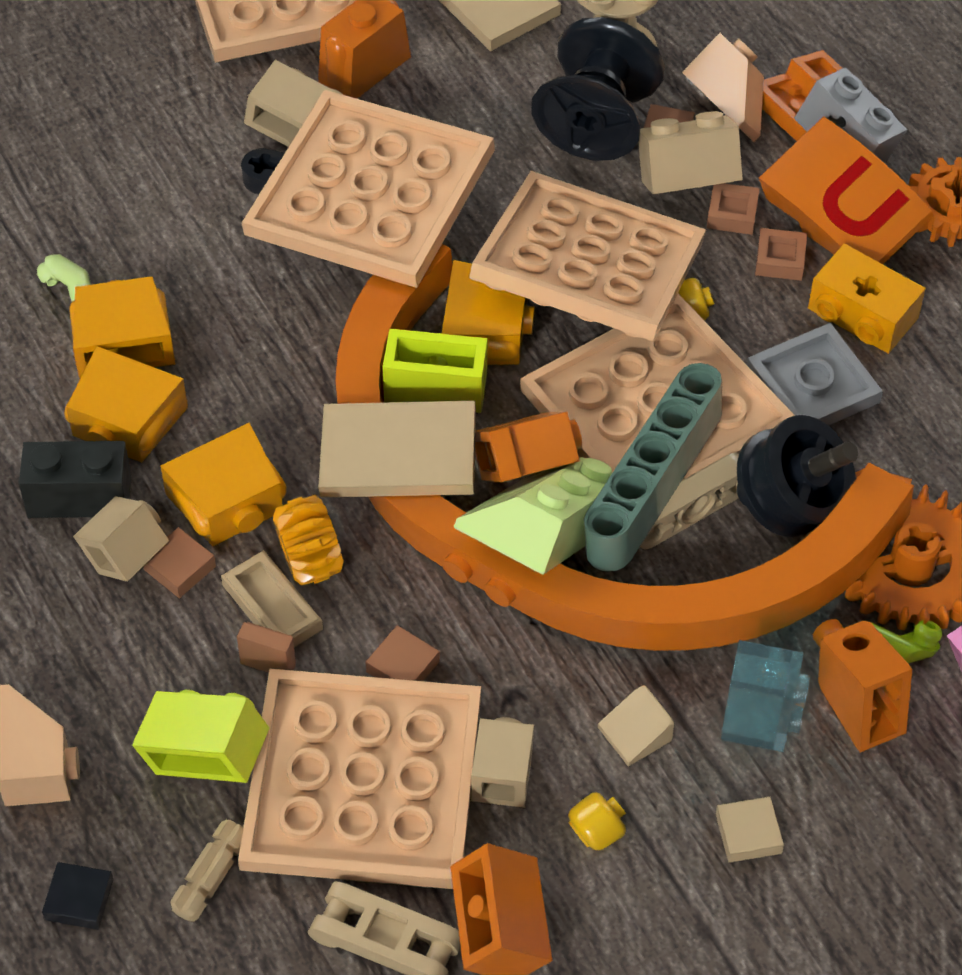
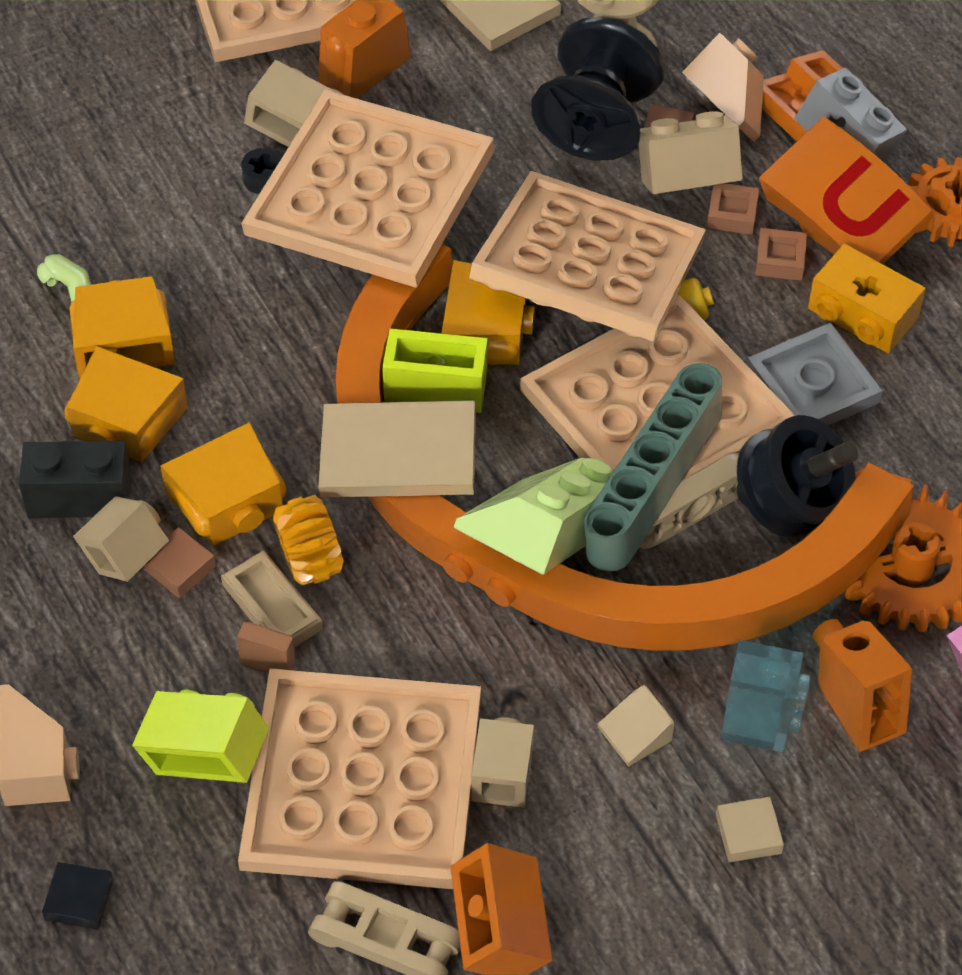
(208, 871): tan axle -> none
(403, 657): nougat tile -> none
(527, 446): orange hips -> none
(597, 821): yellow piece -> none
(915, 645): lime arm -> none

